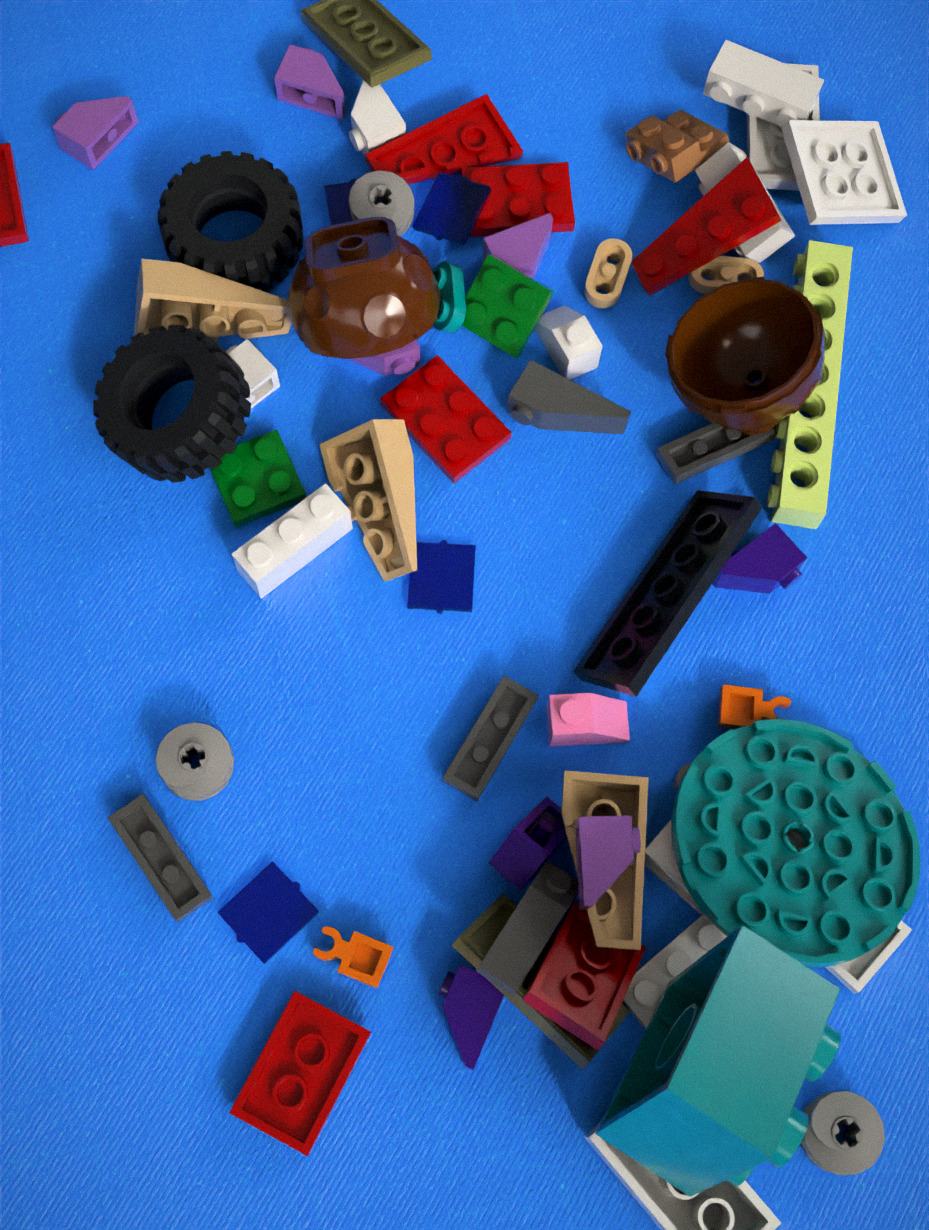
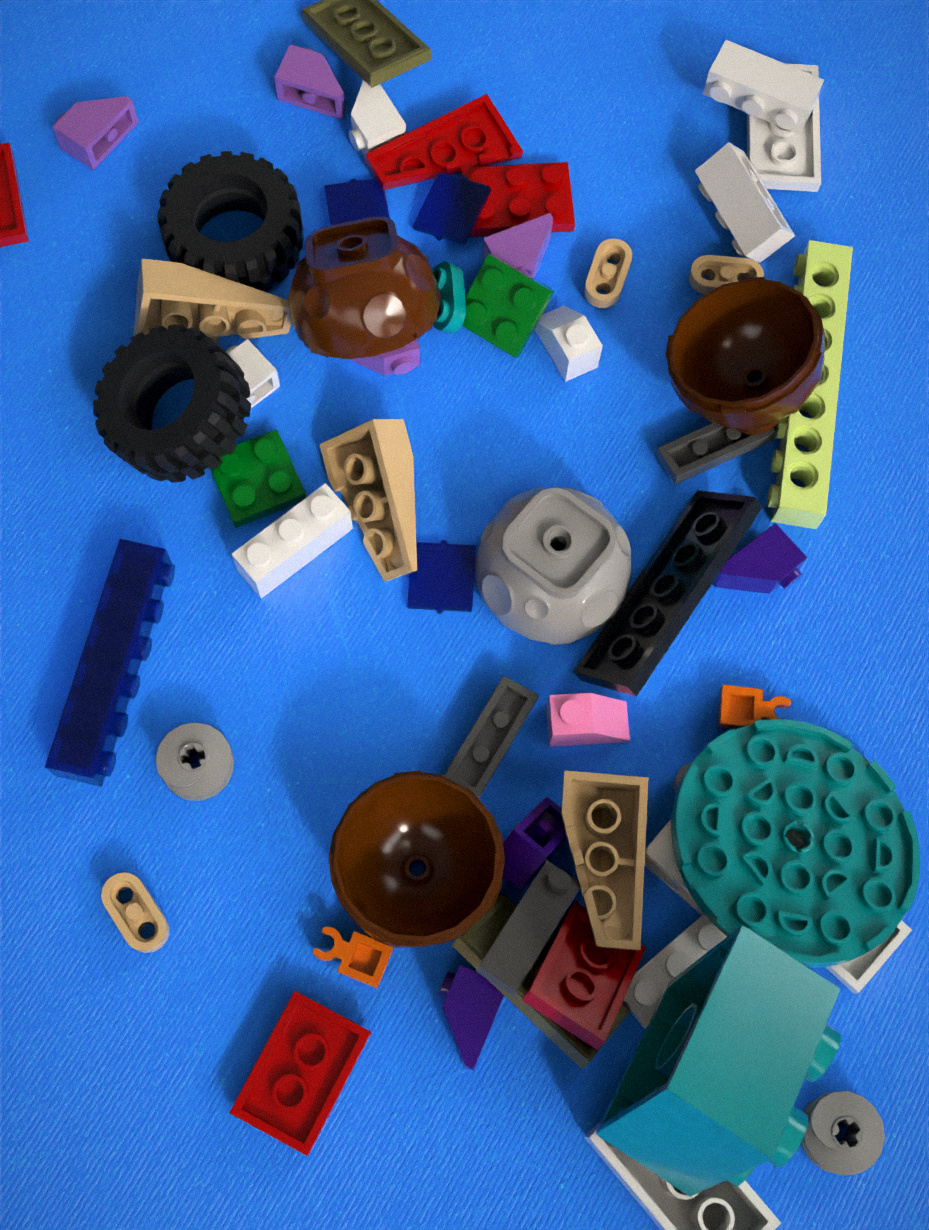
(110, 664): none -> clear blue brick
(136, 913): none -> tan plate
(160, 858): dark grey plate -> none
(268, 912): clear blue piece -> none
(383, 196): light grey piece -> none
(409, 822): none -> reddish brown rock
(446, 418): red plate -> none
(549, 591): none -> light grey rock
(557, 403): dark grey slope -> none
(603, 853): medium lavender slope -> none
(674, 145): medium nougat plate -> none
(714, 225): red wing -> none
(843, 172): white plate -> none

